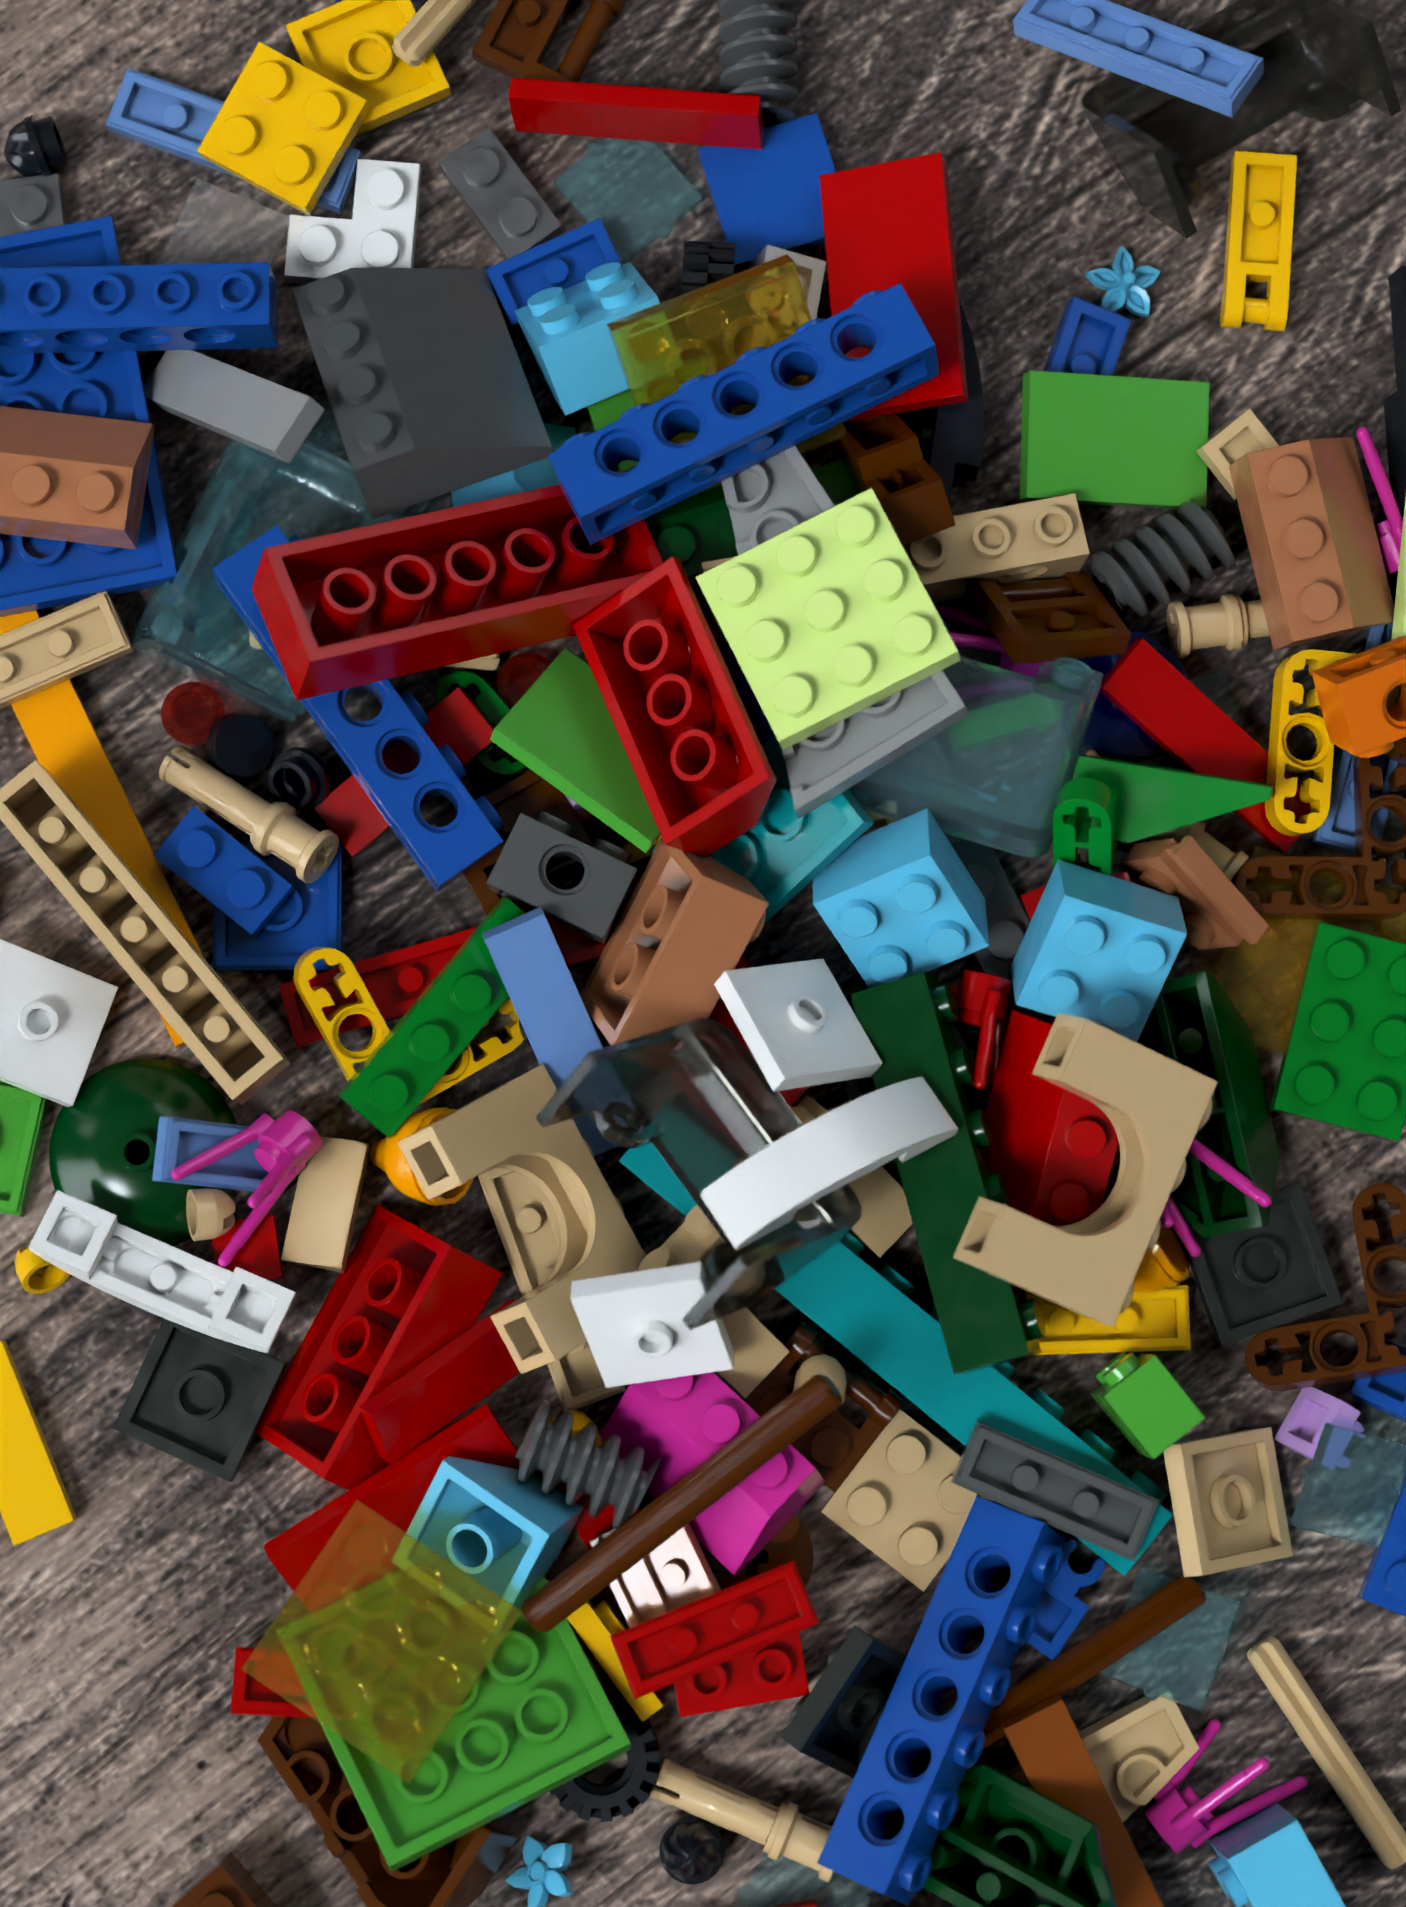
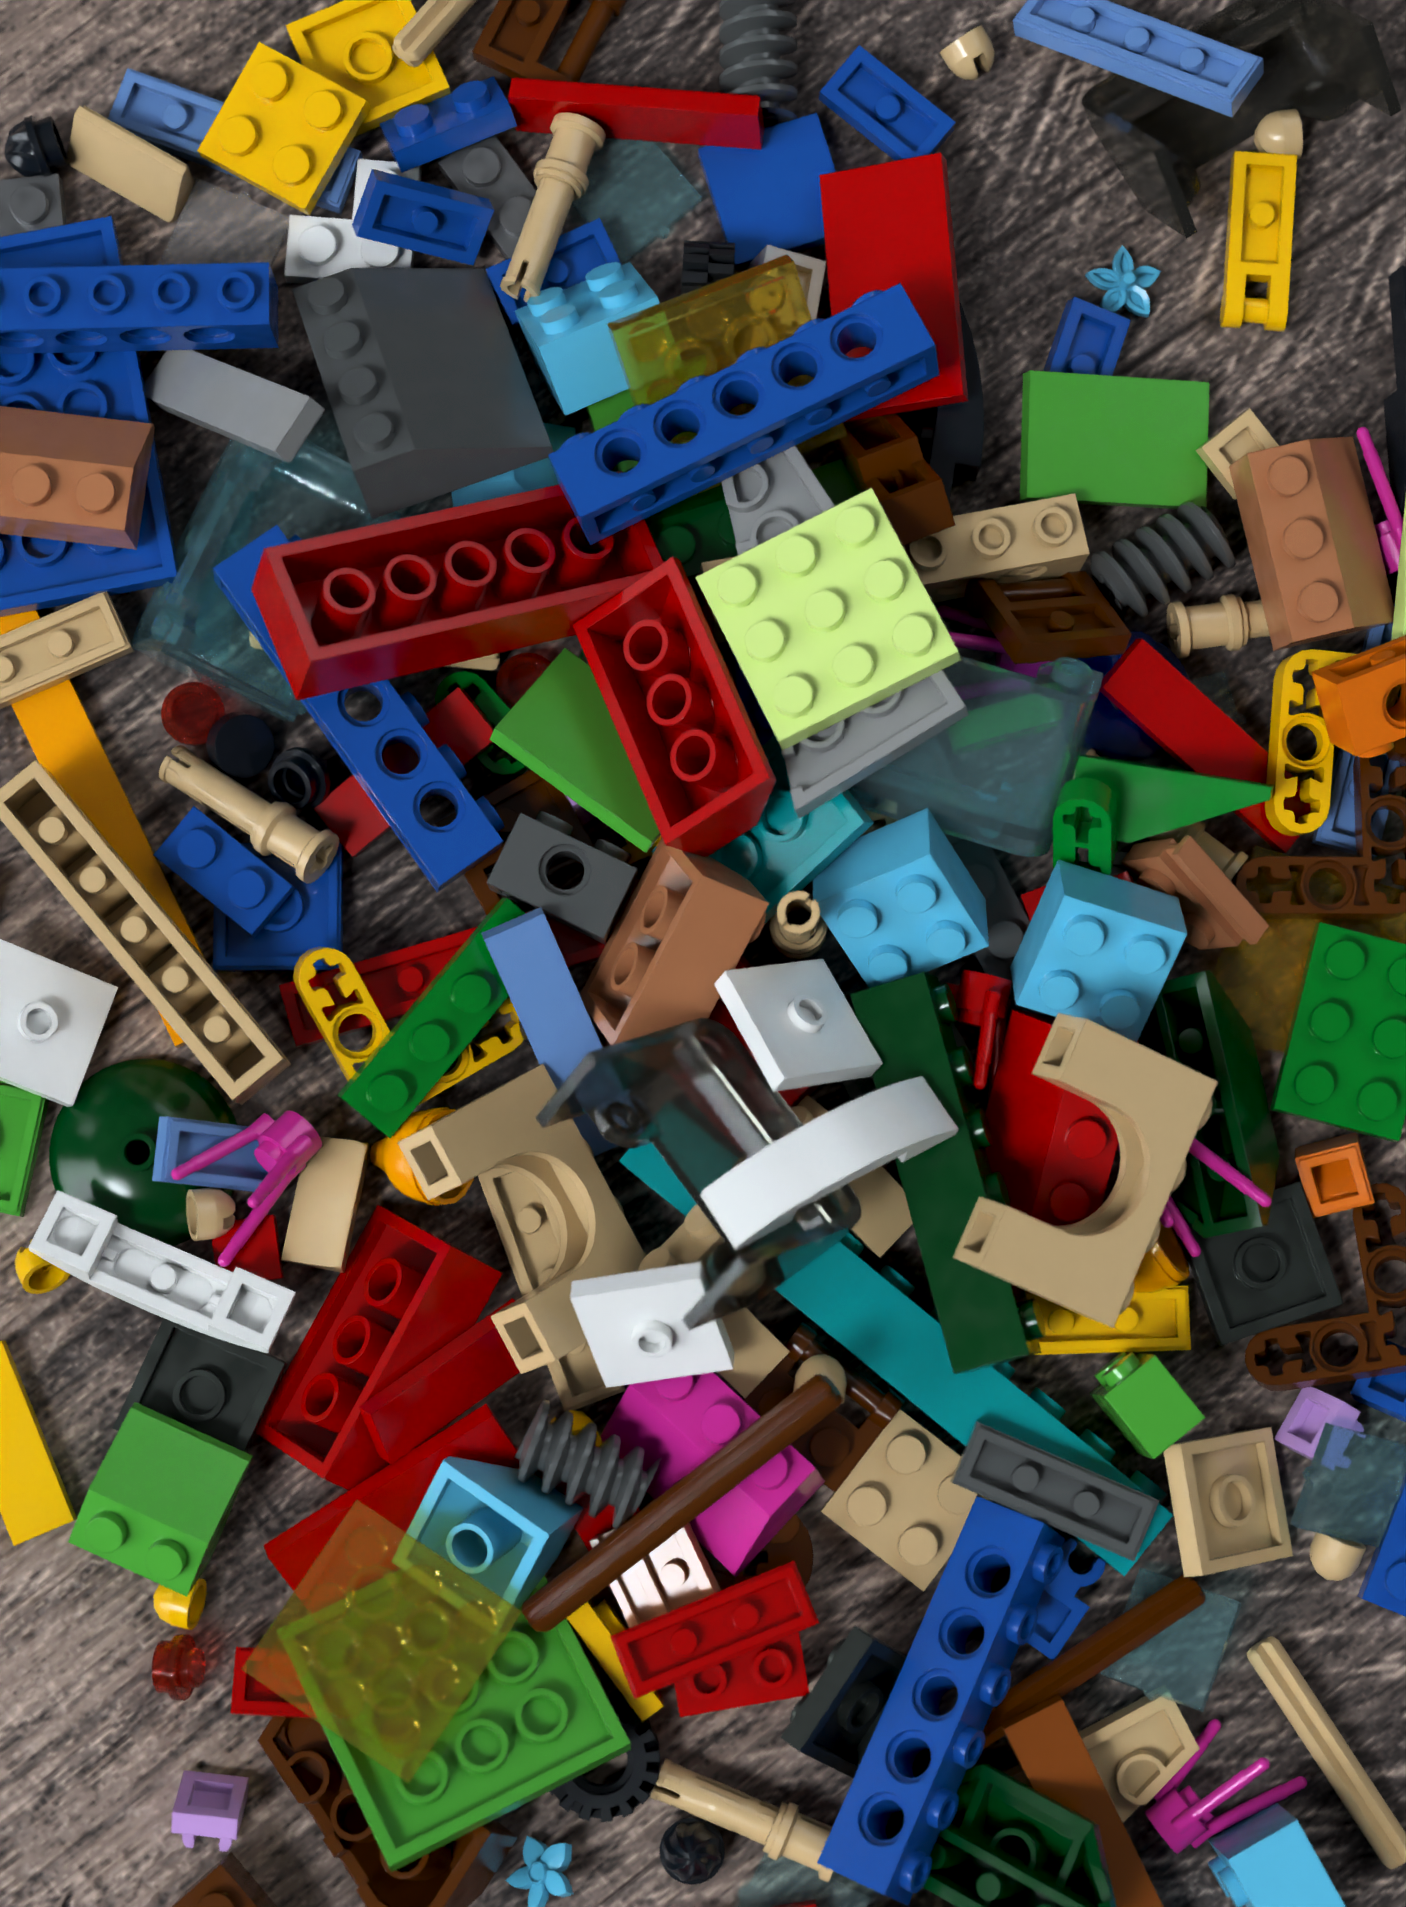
(128, 165): none -> tan slope
(160, 1499): none -> bright green slope
(178, 1667): none -> clear red plate
(179, 1609): none -> yellow hinge
(209, 1807): none -> lavender tile
(422, 217): none -> blue plate
(447, 124): none -> blue plate
(559, 182): none -> tan pin
(793, 939): none -> tan pin
(885, 108): none -> blue plate
(969, 48): none -> tan hinge
(1280, 133): none -> tan hinge
(1334, 1175): none -> orange slope
(1335, 1557): none -> tan hinge

